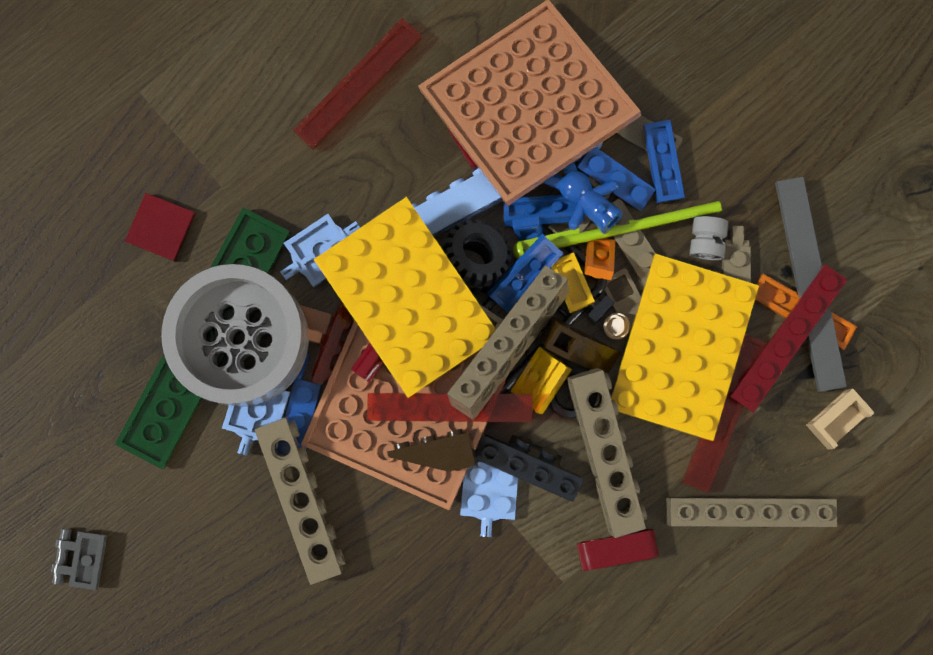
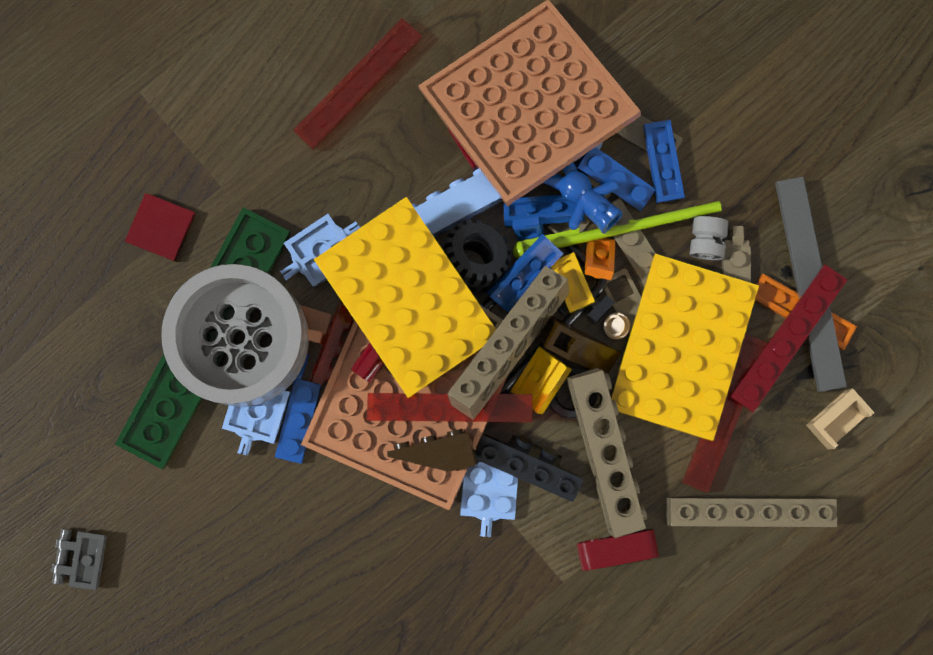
(316, 567): dark tan brick -> none

